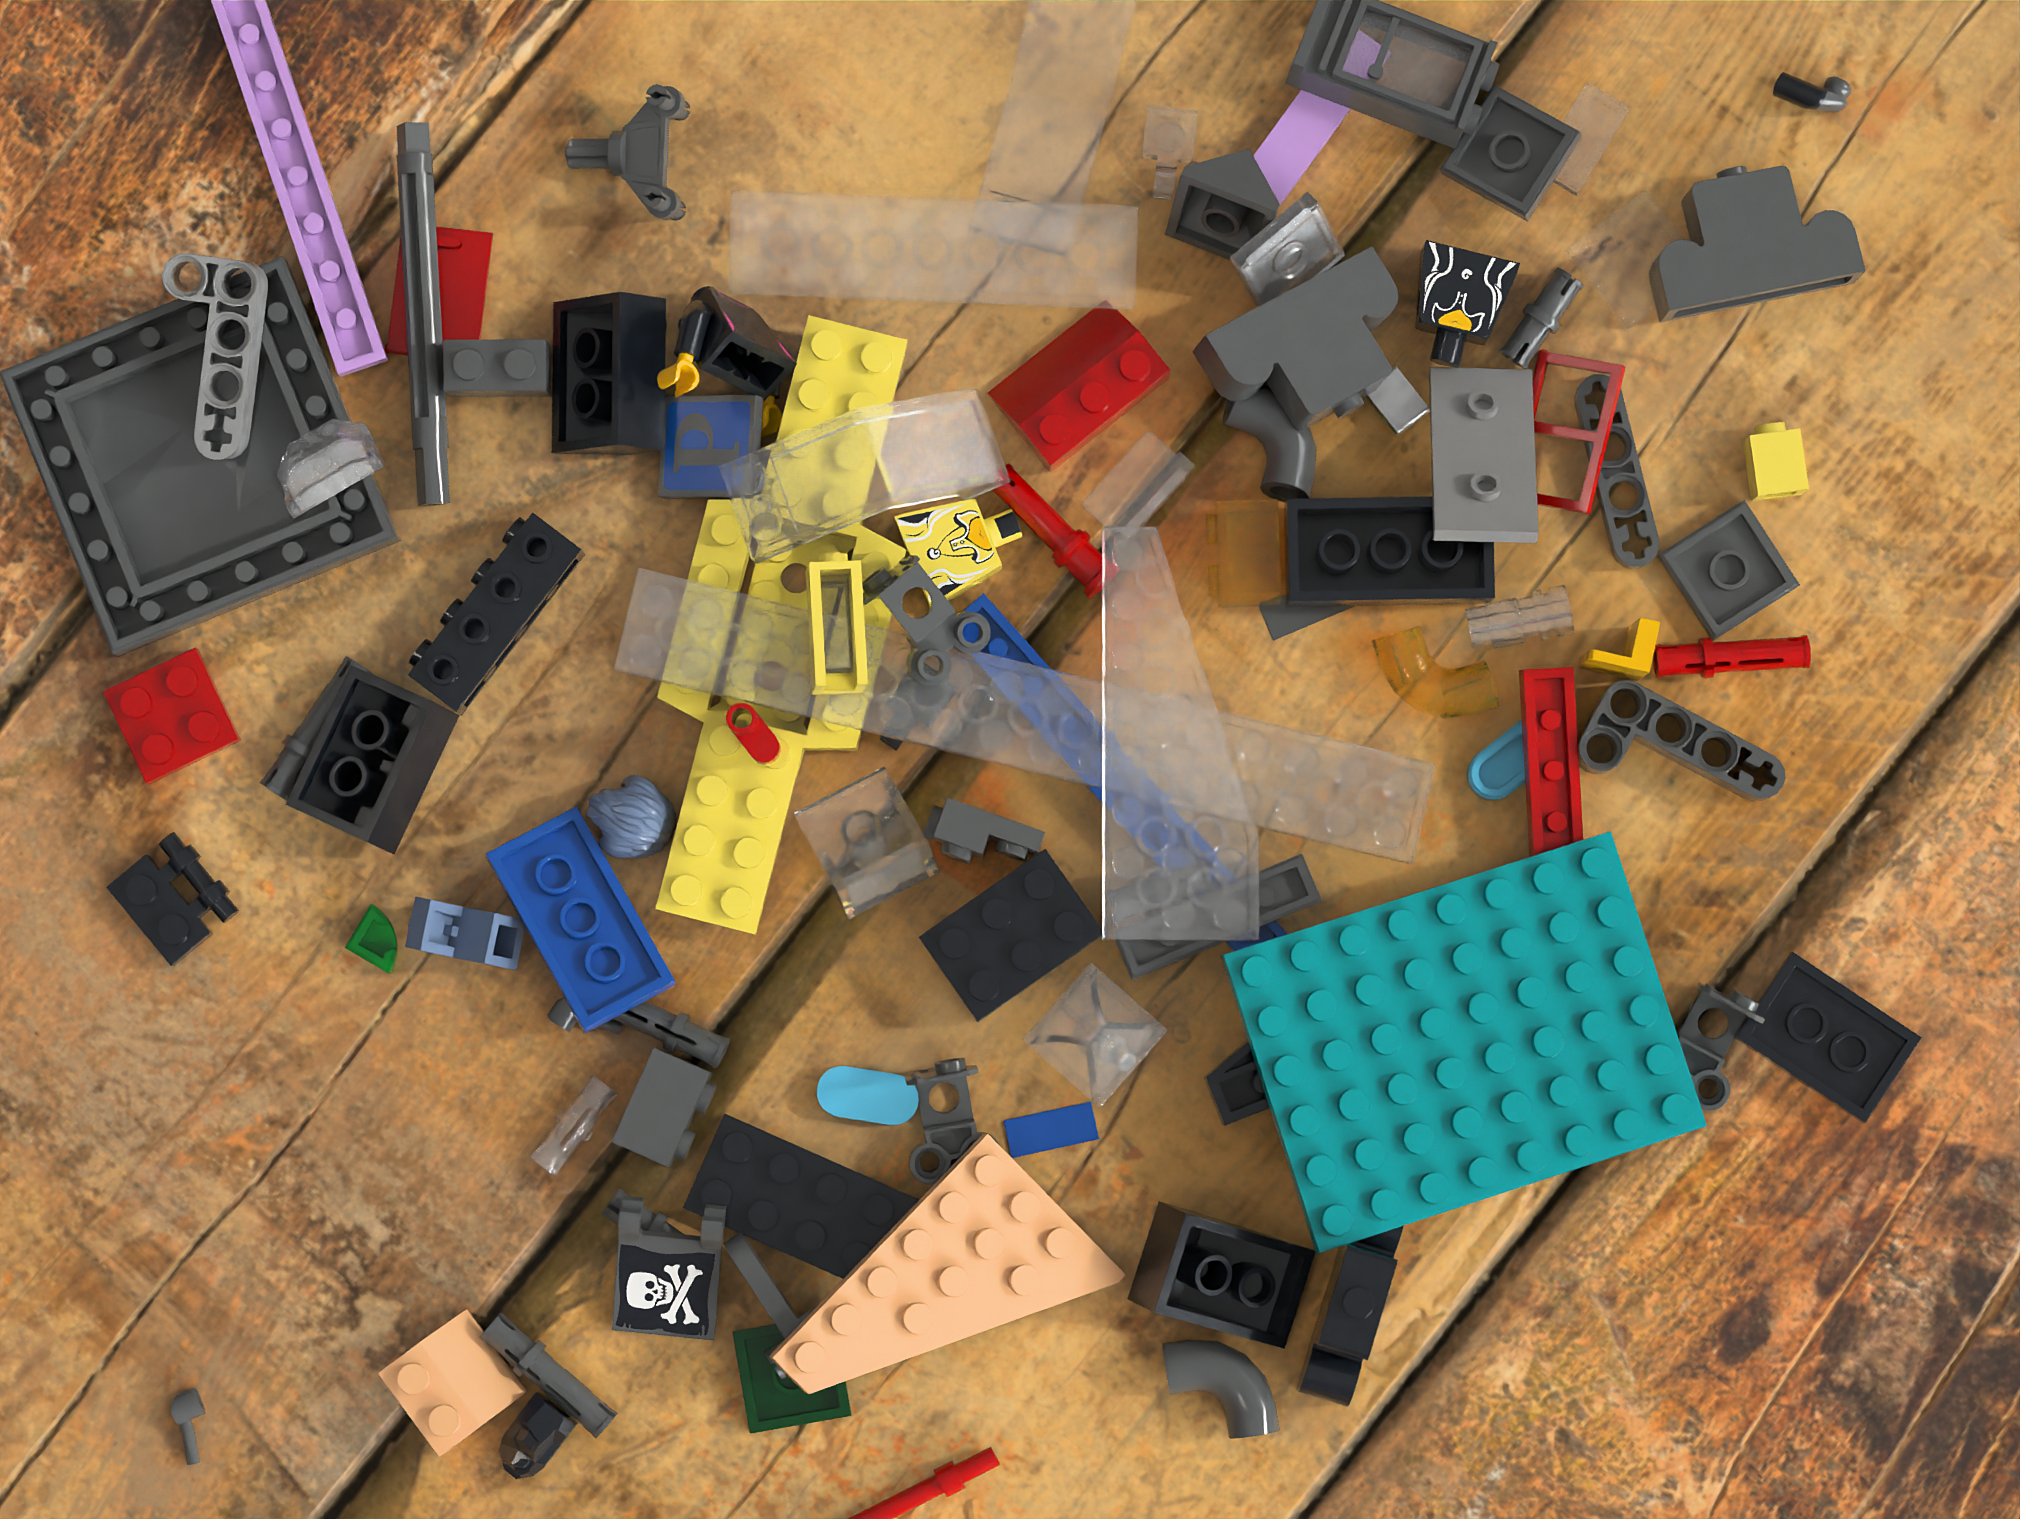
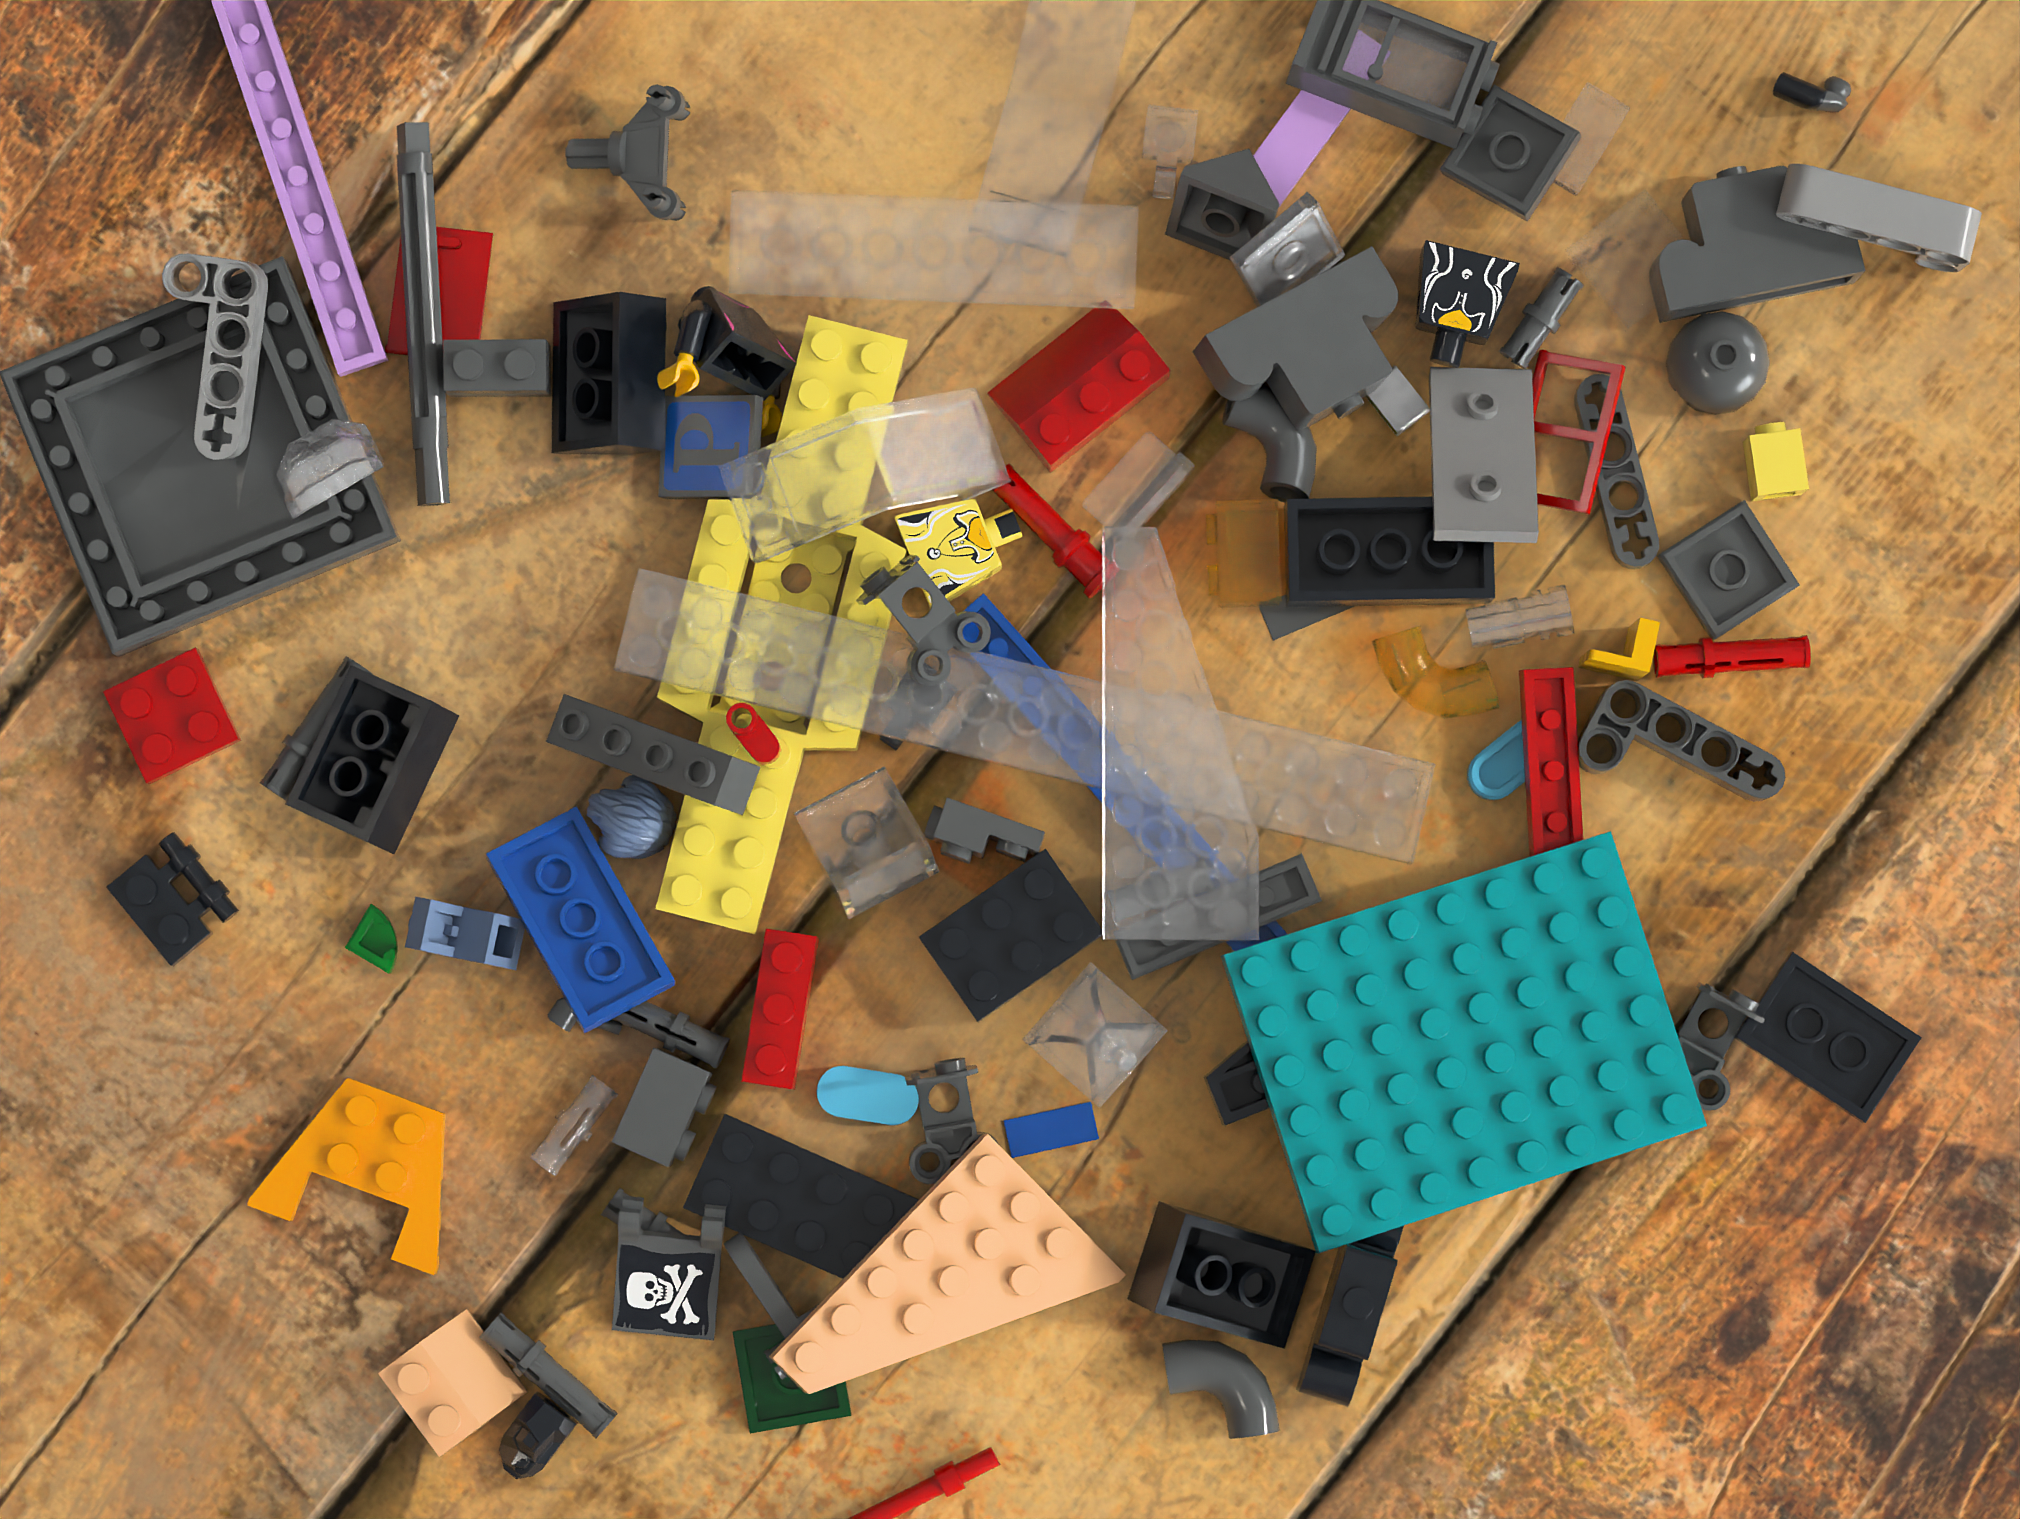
(184, 1409): dark grey hand -> none
(374, 1146): none -> light orange wing
(495, 613): black brick -> none
(653, 754): none -> dark grey brick
(780, 1009): none -> red brick
(836, 625): light yellow window -> none
(1718, 362): none -> dark grey cylinder
(1929, 227): none -> light grey beam

